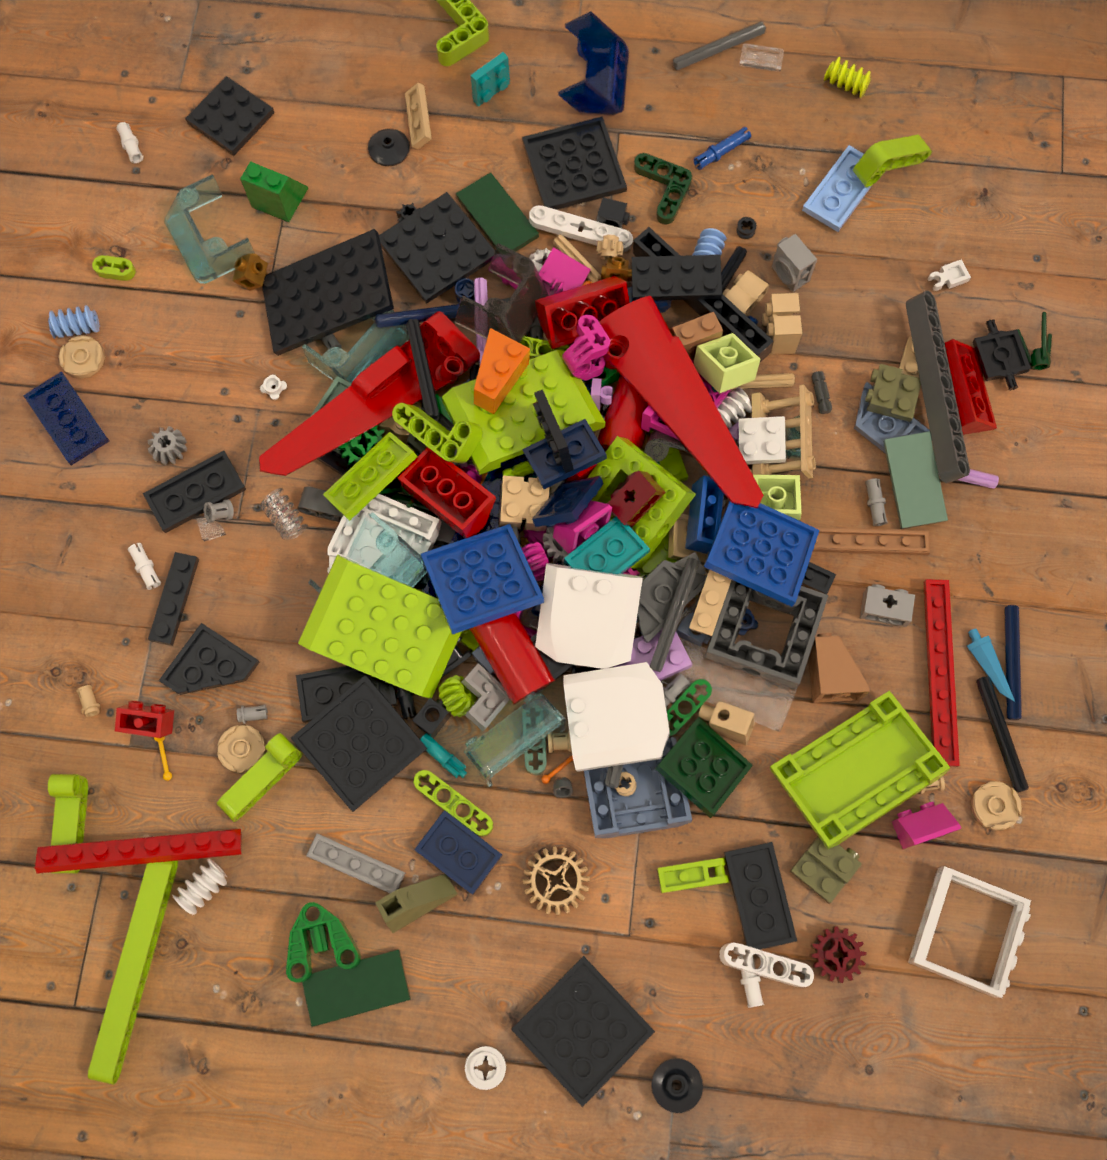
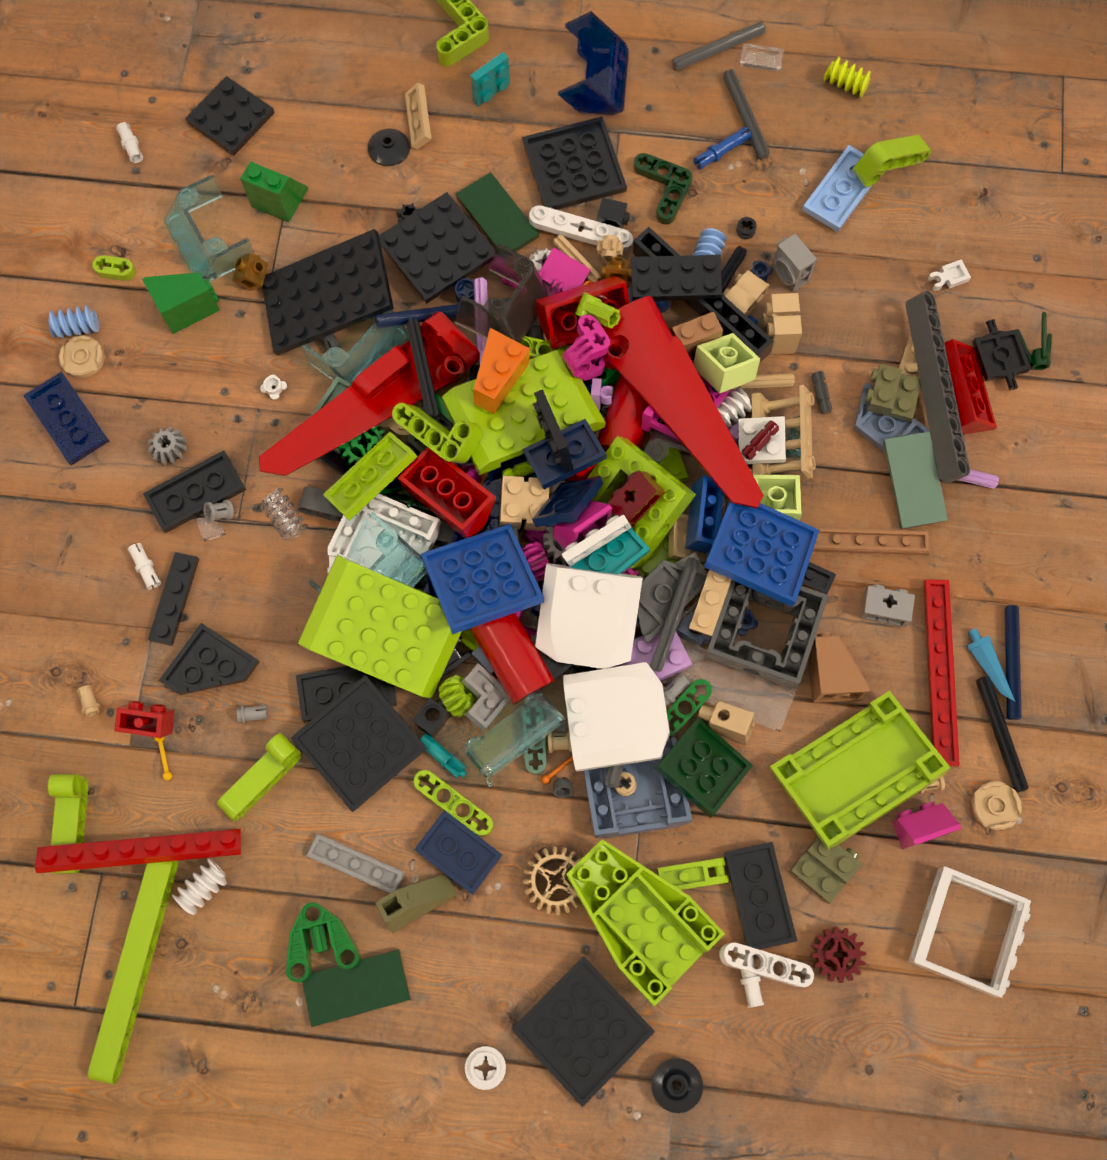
(182, 298): none -> green slope
(240, 748): tan tile -> none
(406, 703): black pin -> none
(596, 539): none -> white plate
(602, 312): none -> lime piece
(642, 919): none -> lime wedge
(746, 113): none -> dark grey axle
(760, 440): none -> dark red axle
(762, 267): none -> dark blue plate
(876, 502): light grey pin -> none

